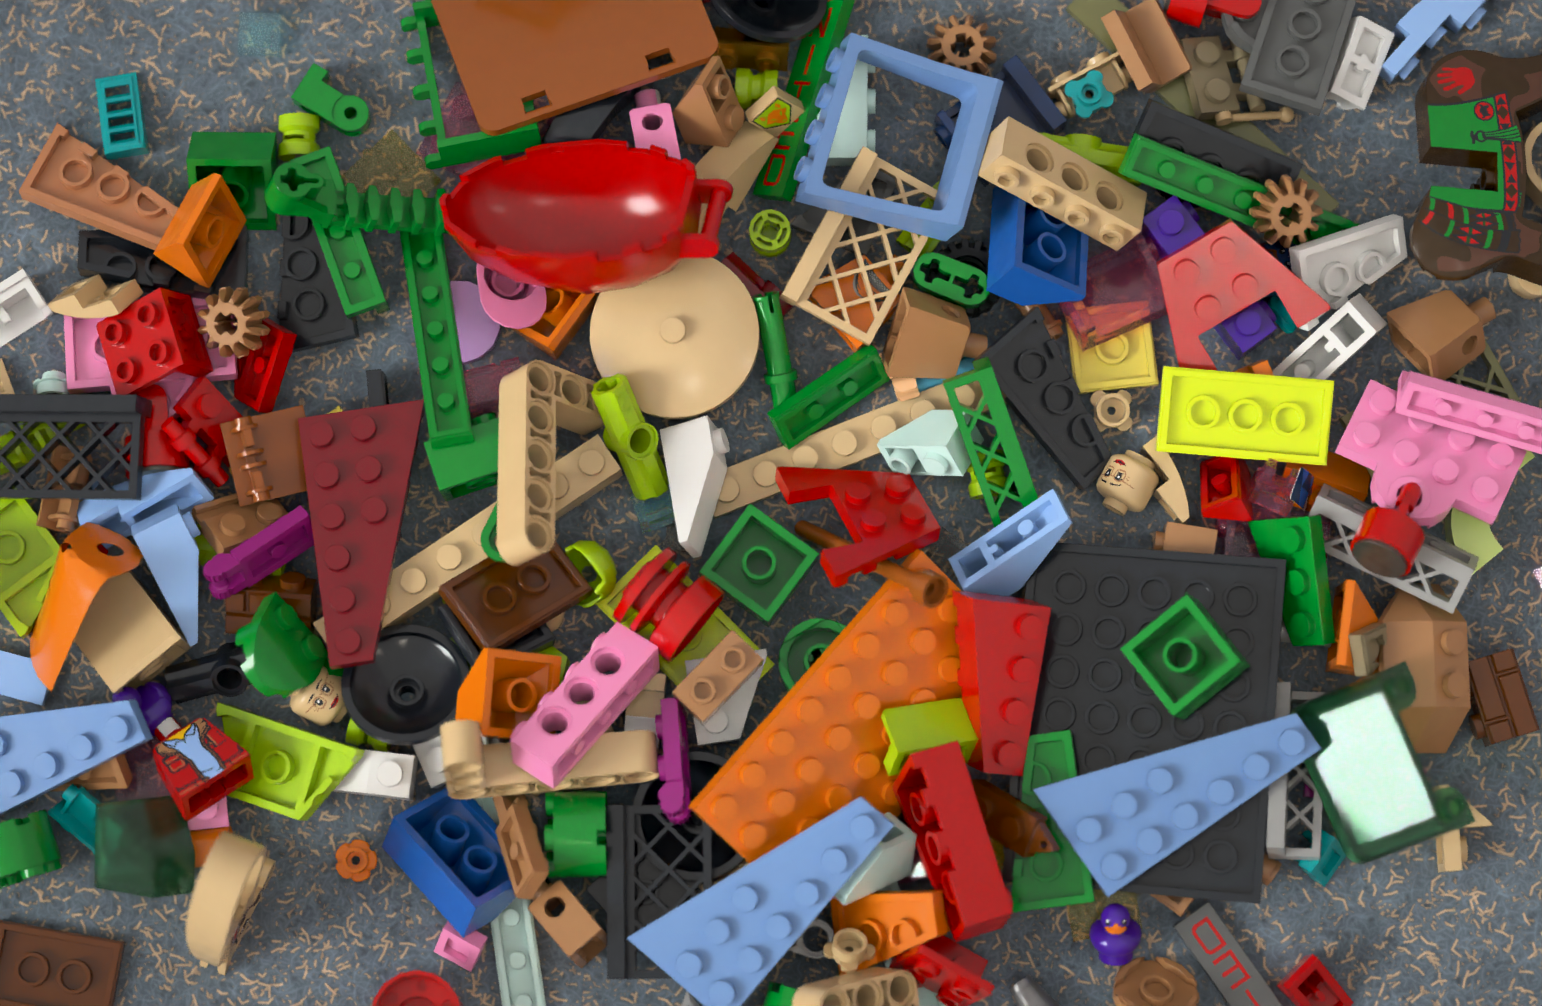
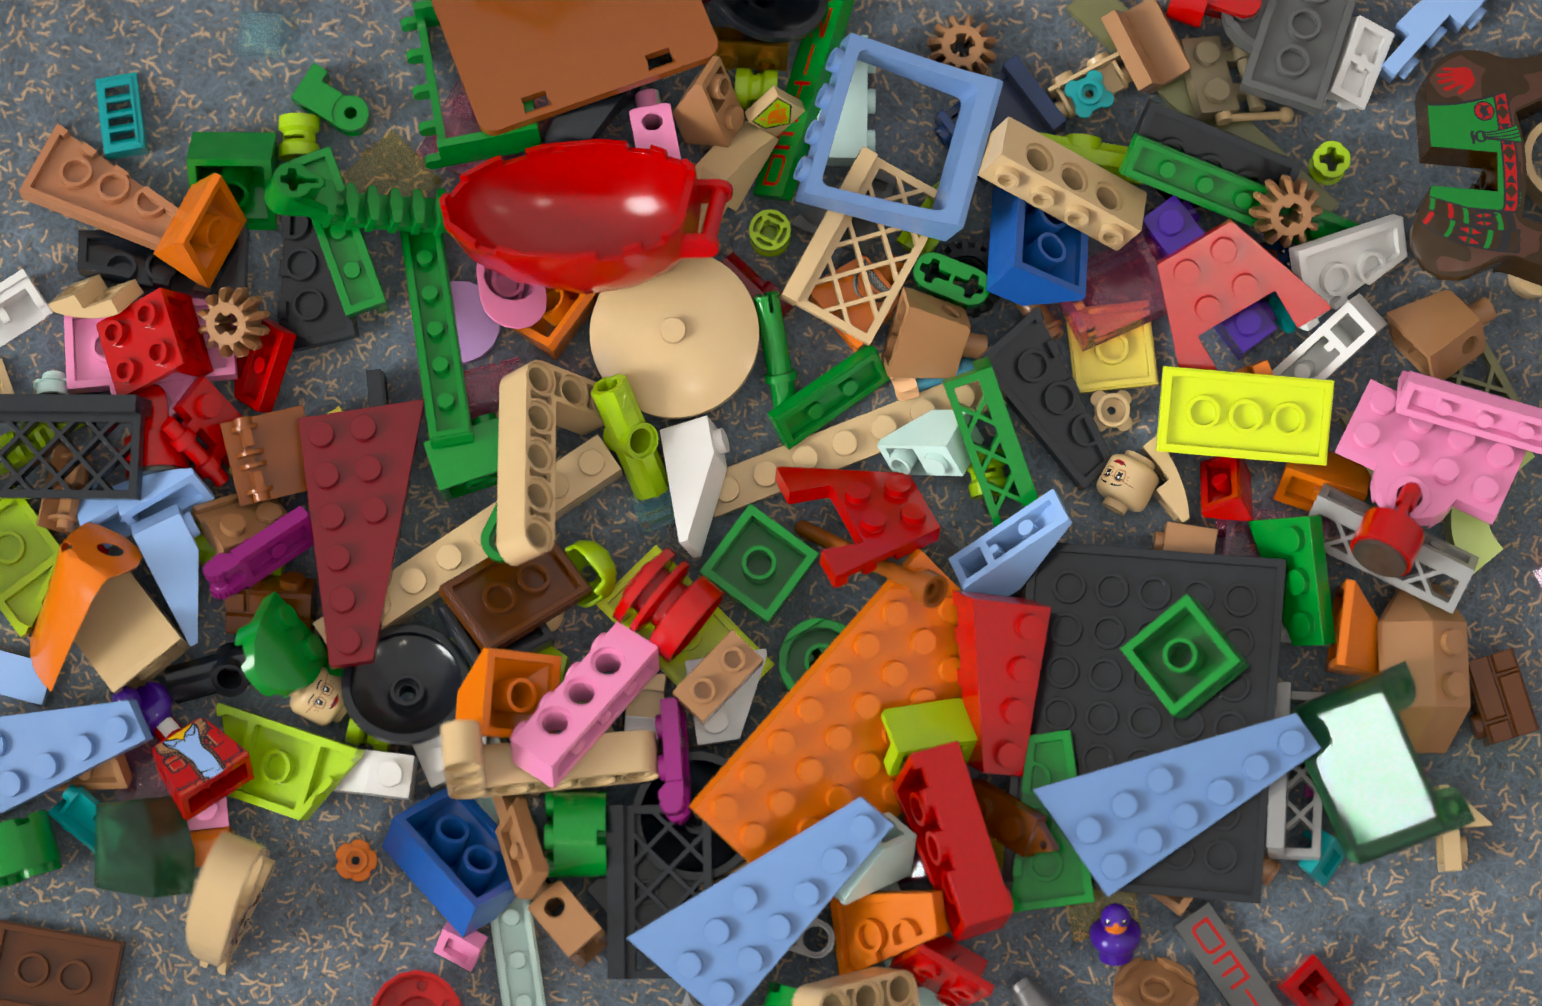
(849, 940): tan plate -> none
(1271, 489): clear pink tile -> none
(1302, 489): dark blue sticker -> none
(1338, 154): none -> lime bush
(1365, 647): dark tan tile -> none

